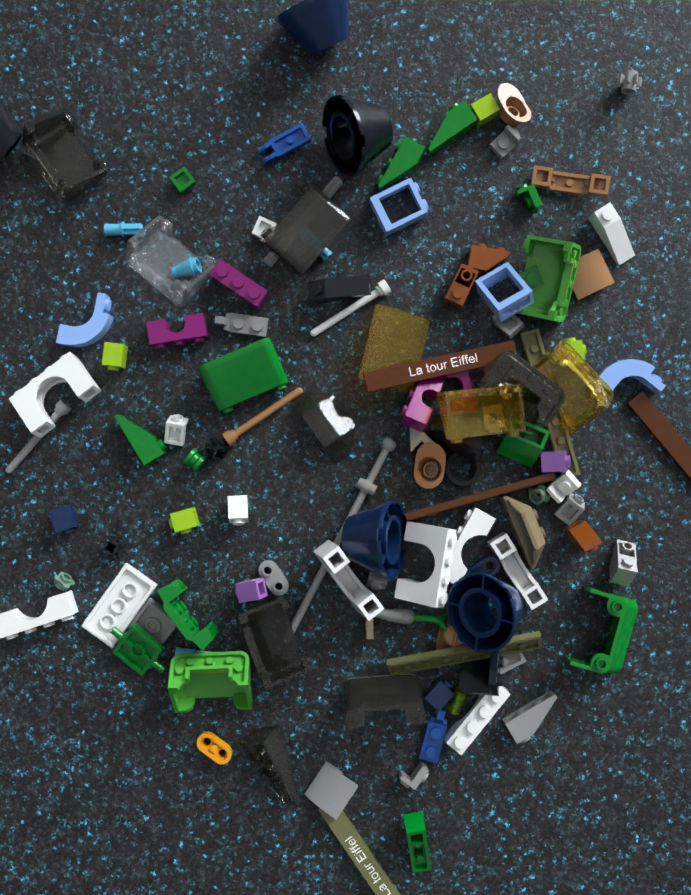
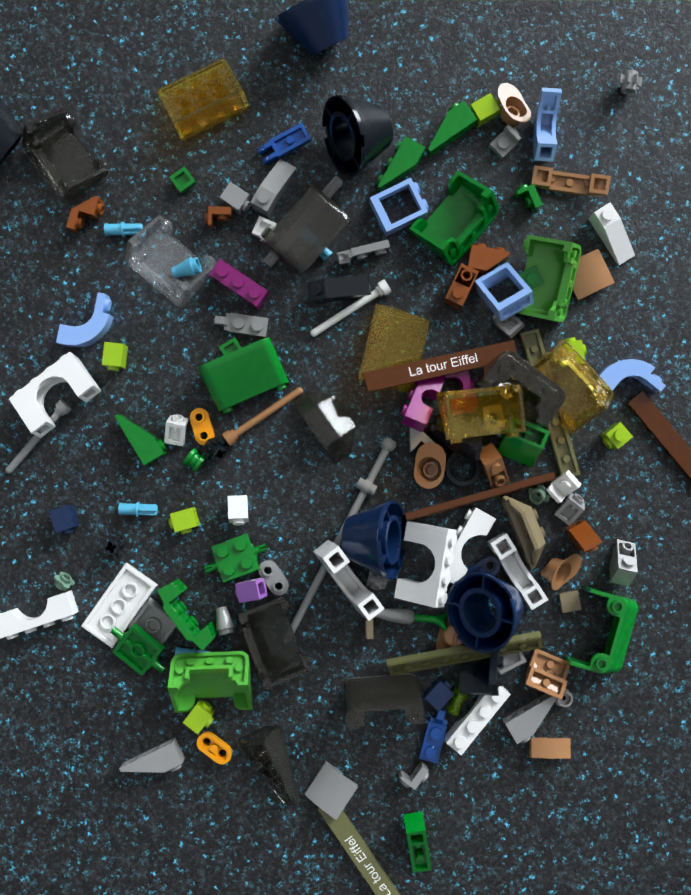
(91, 208): none -> dark orange slope
(137, 509): none -> medium azure axle
(158, 759): none -> light grey slope
(194, 330): magenta arch -> none
(199, 716): none -> lime brick
(203, 99): none -> clear yellow slope
(204, 425): none -> light orange plate
(216, 212): none -> dark orange bracket
(224, 623): none -> light grey cone
(230, 346): none -> green plate
(235, 198): none -> light grey brick
(235, 558): none -> green plate
(272, 188): none -> light grey slope
(362, 251): none -> light grey hinge
(457, 219): none -> green windscreen
(493, 466): none -> medium nougat slope
(545, 125): none -> light blue arch
(547, 673): none -> medium nougat slope
(550, 748): none -> medium nougat slope
(555, 461): medium lavender brick -> none
(560, 571): none -> medium nougat piece
(567, 701): none -> light grey plate
(569, 601): none -> dark tan tile
(615, 436): none -> lime brick

